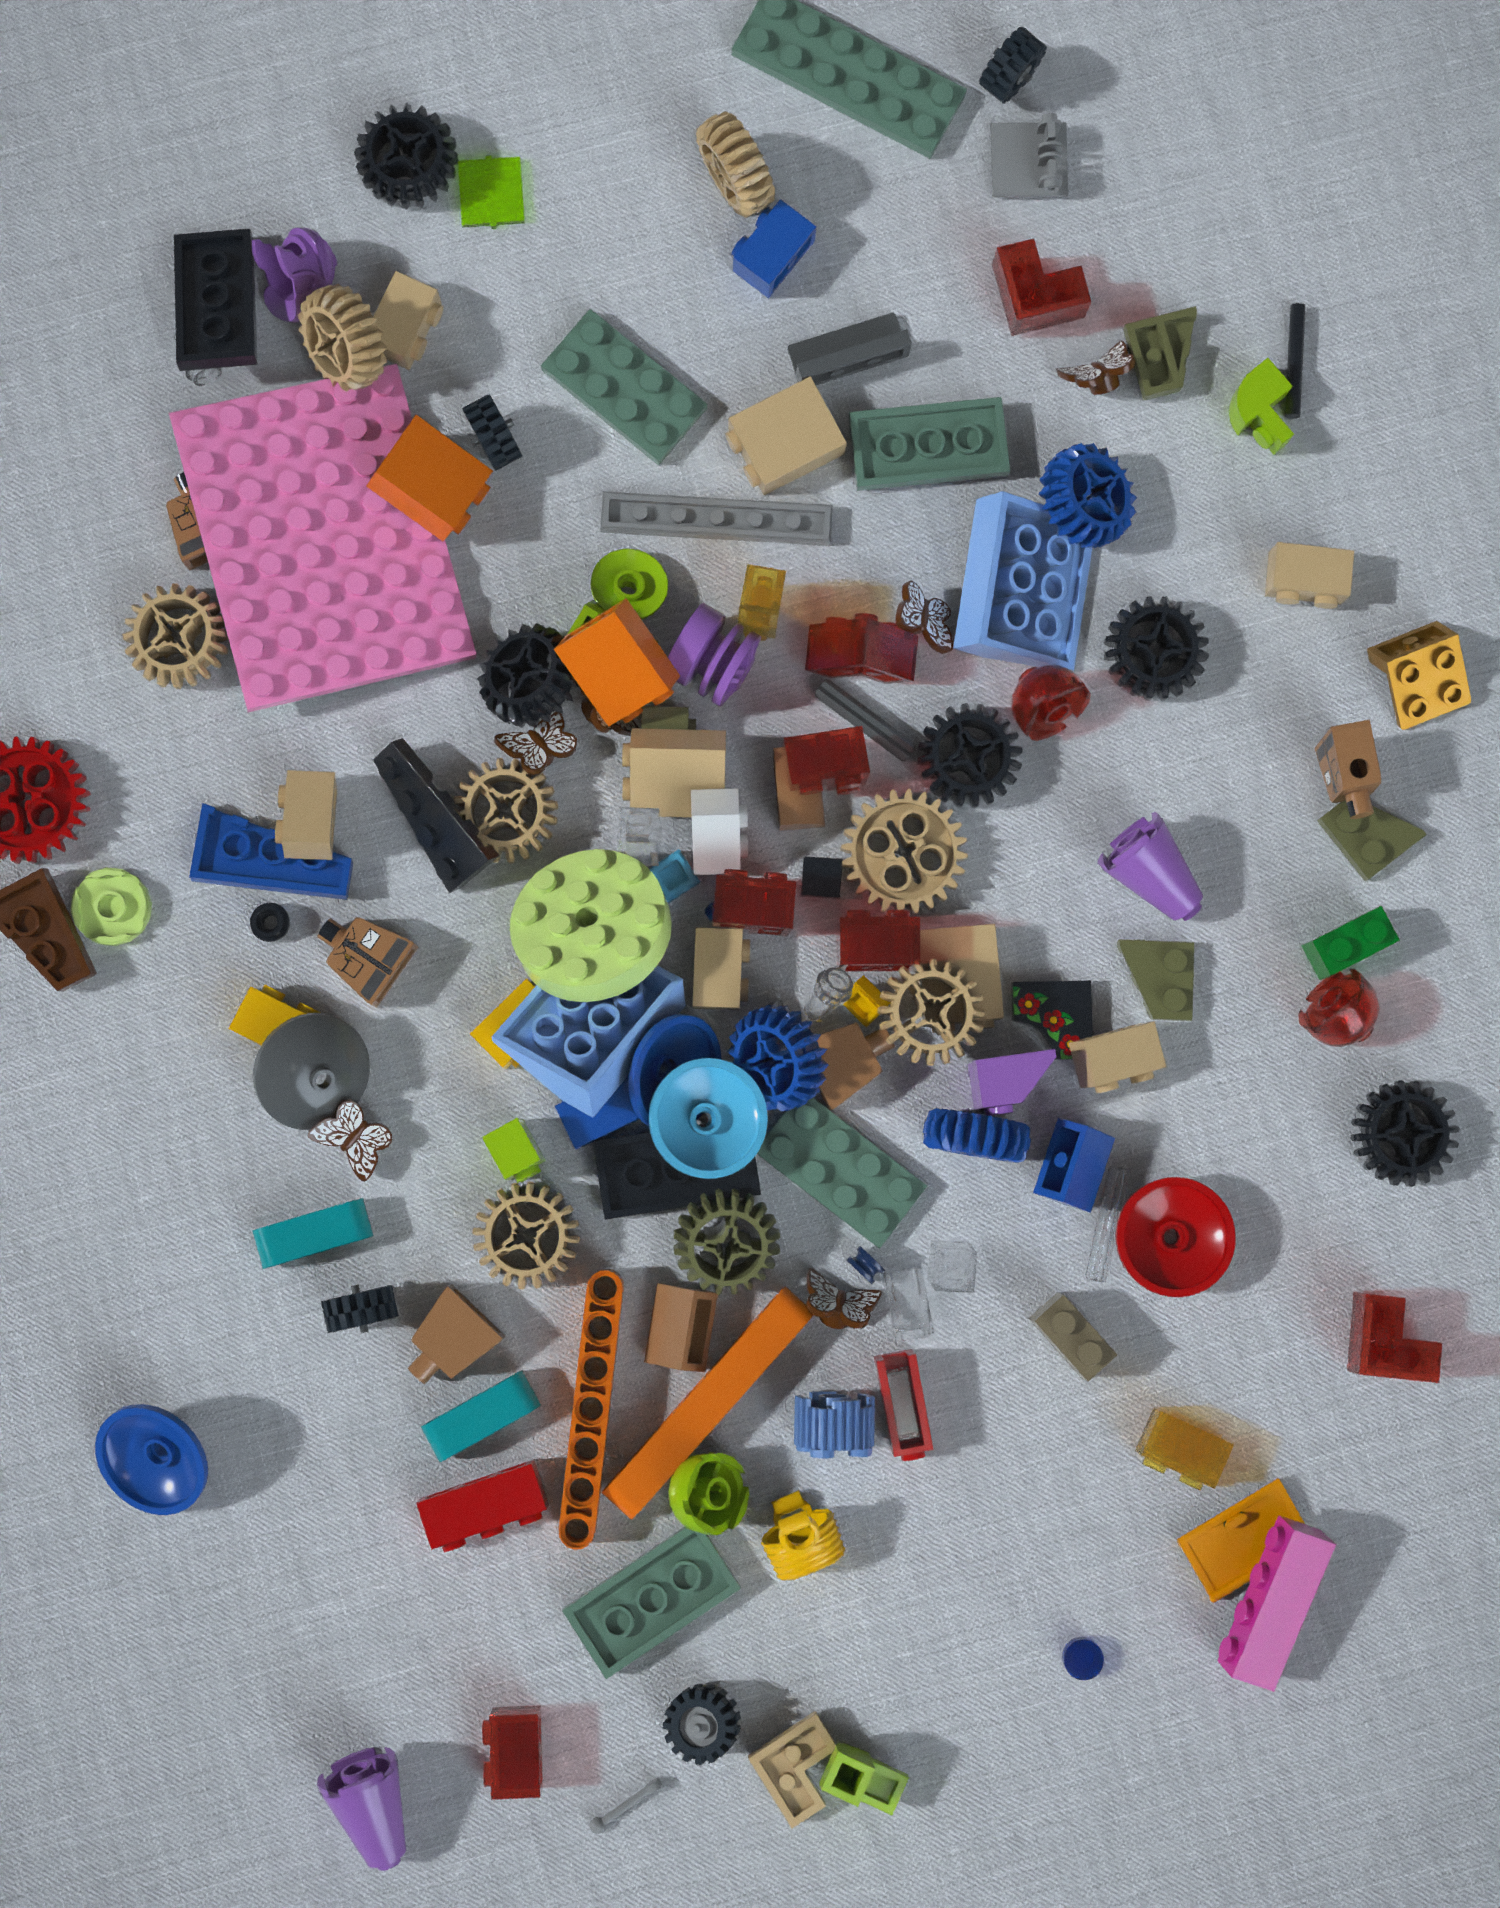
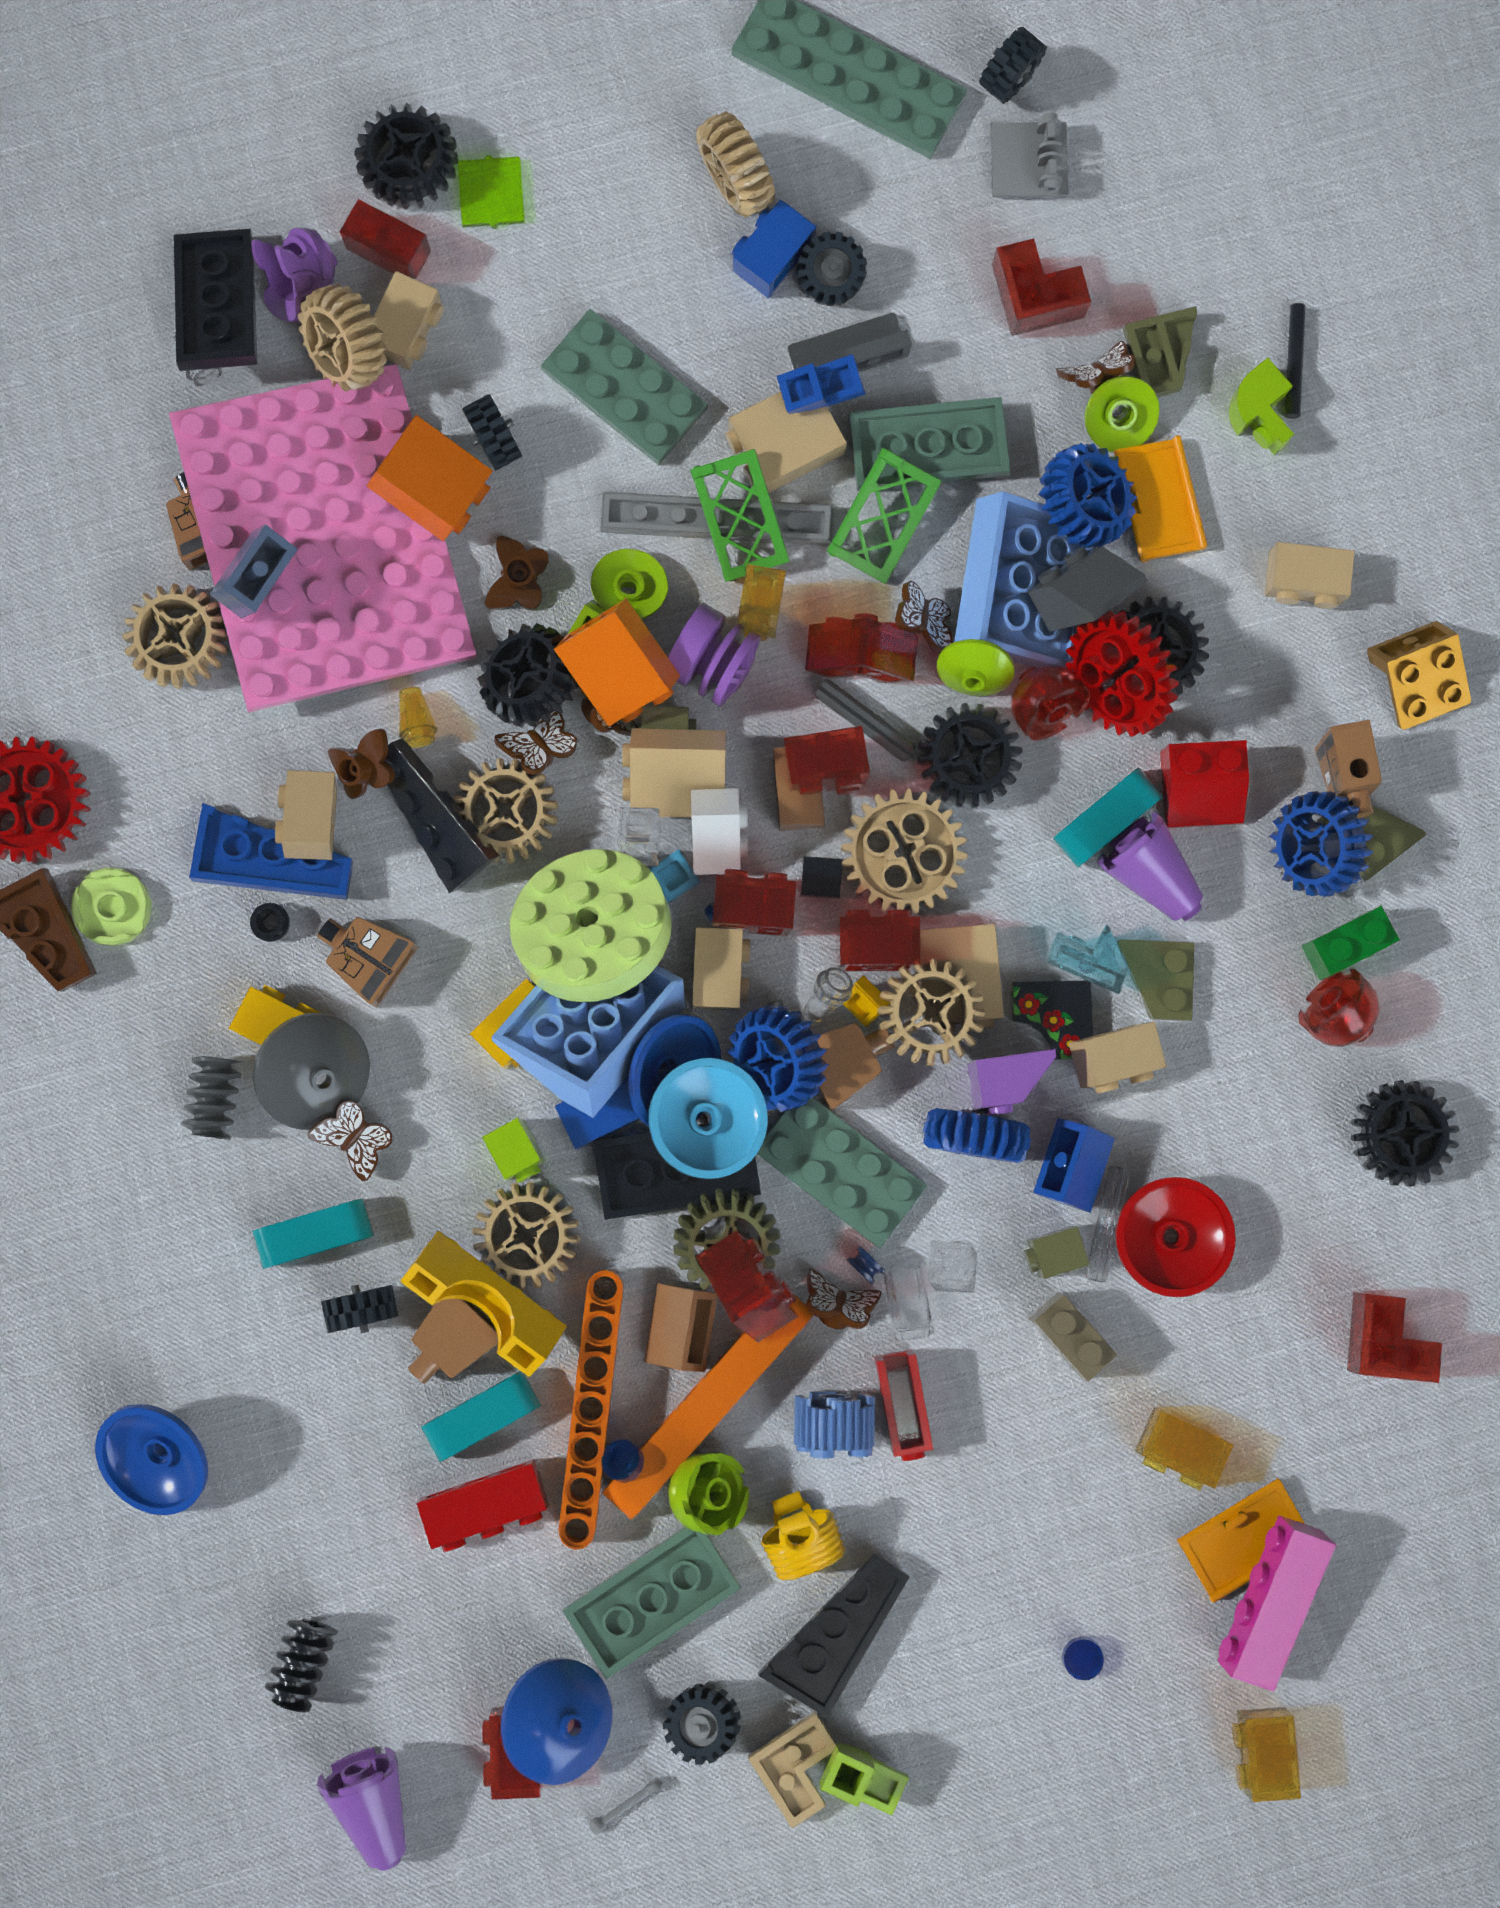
(211, 1097): none -> dark grey piece
(253, 571): none -> sand blue brick
(301, 1664): none -> black piece
(363, 765): none -> reddish brown animal
(385, 240): none -> clear red brick
(415, 718): none -> clear yellow cone
(518, 576): none -> reddish brown animal
(522, 1326): none -> yellow arch
(538, 1719): none -> blue dish
(622, 1461): none -> clear blue tile
(747, 1291): none -> clear red brick
(759, 489): none -> bright green window
(821, 386): none -> blue slope
(831, 268): none -> black wheel
(832, 1643): none -> black wing
(915, 515): none -> bright green window
(975, 667): none -> lime dish
(1056, 1252): none -> olive brick
(1084, 587): none -> dark grey slope
(1096, 964): none -> clear light blue slope
(1108, 817): none -> teal beam
(1133, 424): none -> lime dish
(1141, 694): none -> red gear
(1165, 498): none -> light orange door
(1205, 783): none -> red slope
(1267, 1754): none -> clear yellow brick
(1335, 845): none -> blue gear

